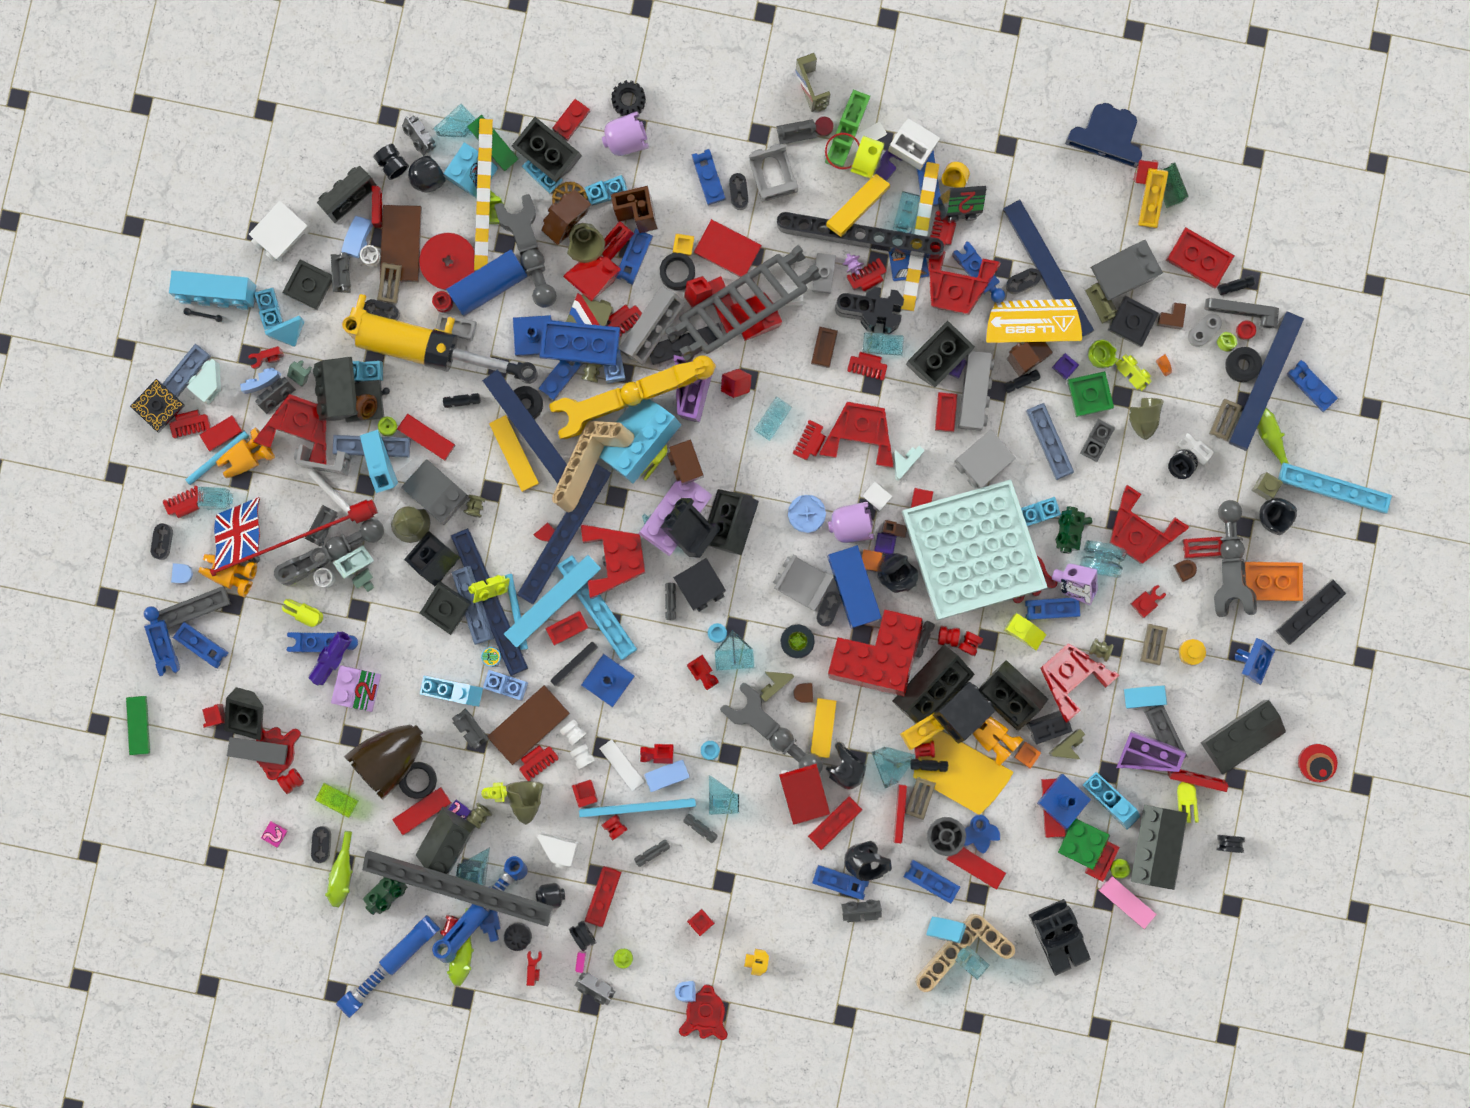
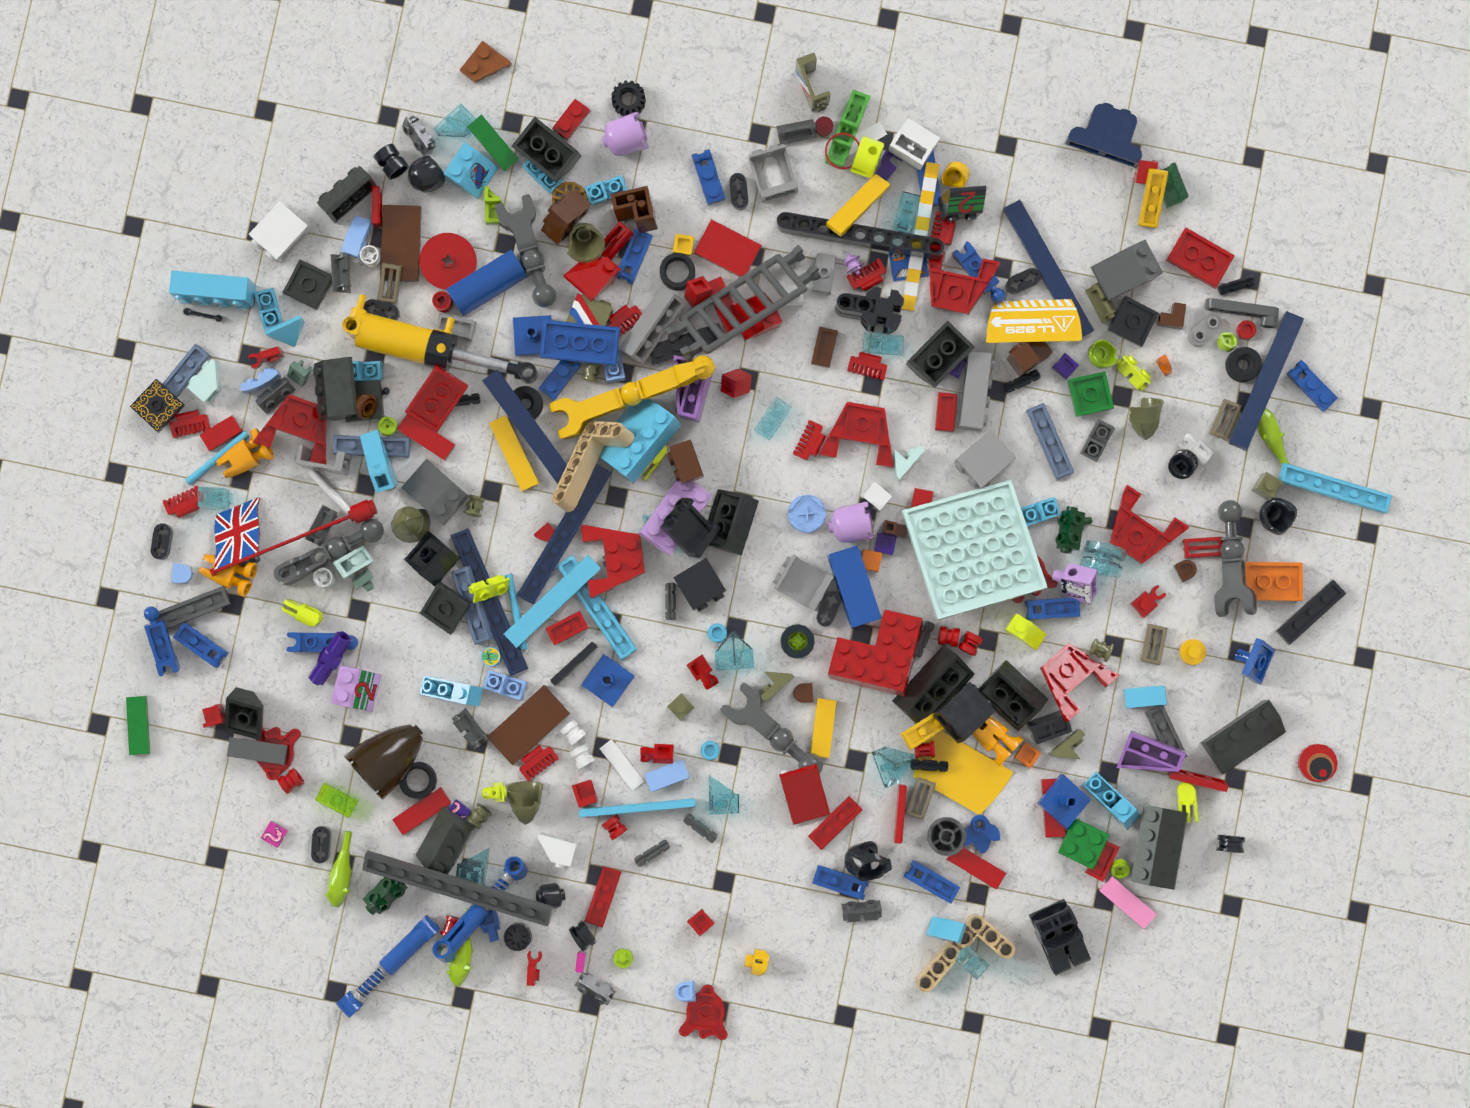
(436, 398): none -> red tile
(483, 63): none -> dark orange wing
(483, 193): sticker -> none
(680, 707): none -> olive brick
(850, 771): black helmet -> none
(893, 569): black helmet -> none

